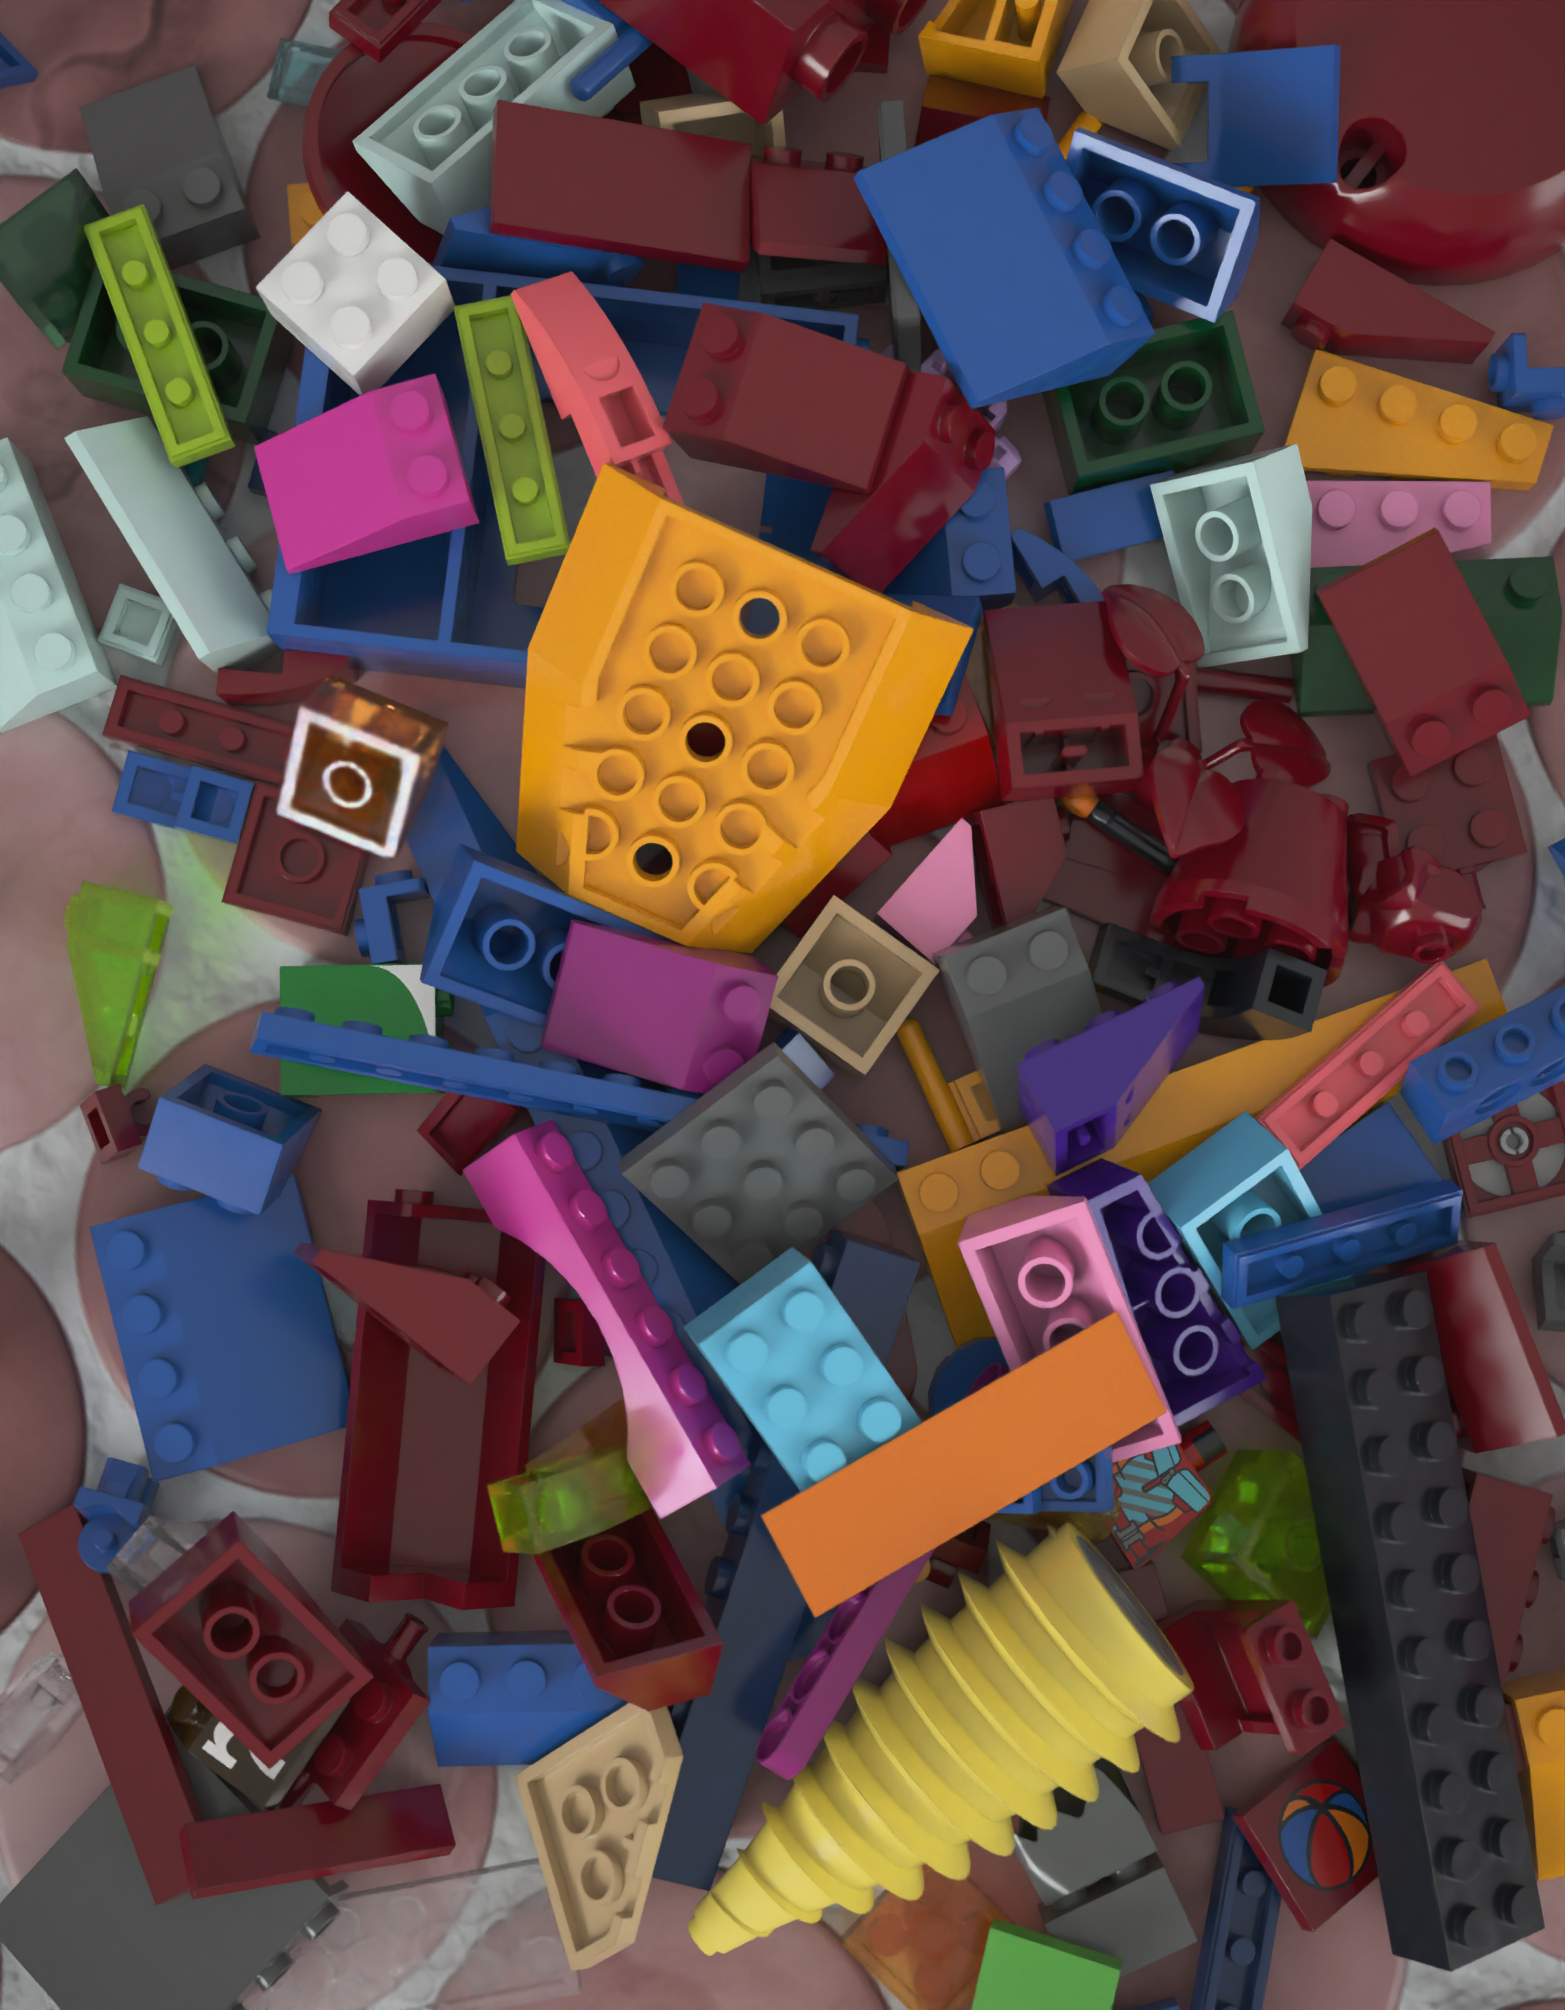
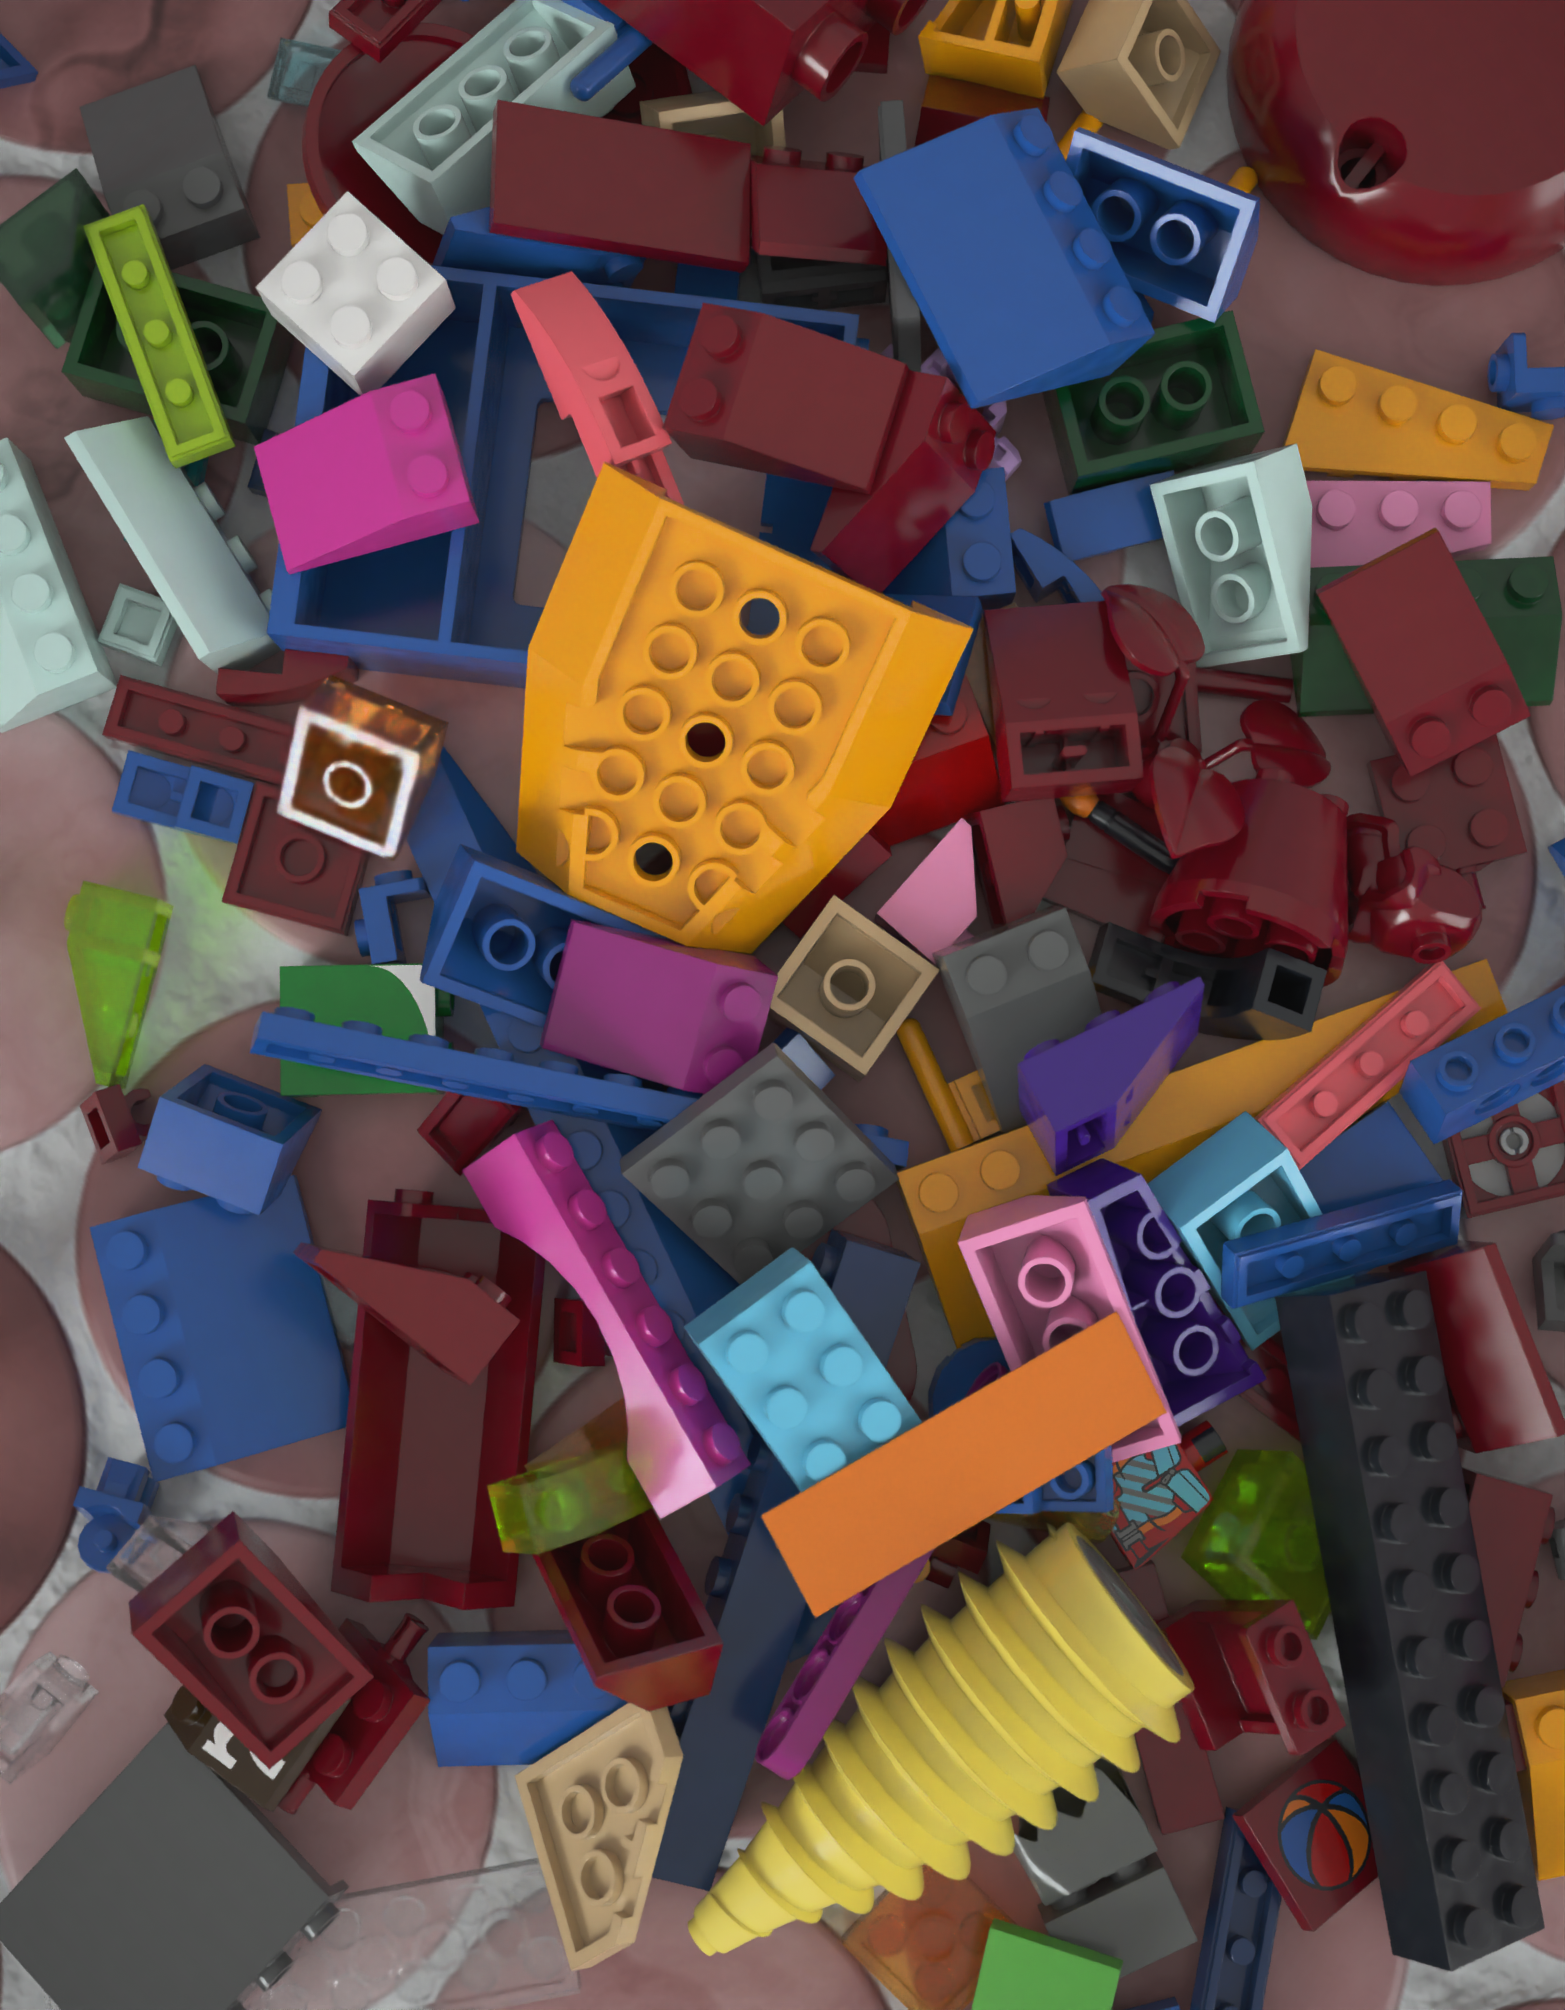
(116, 1700): dark red tile -> none
(315, 1841): dark red tile -> none
(512, 430): lime tile -> none
(1268, 114): blue flag -> none
(1369, 312): dark red slope -> none

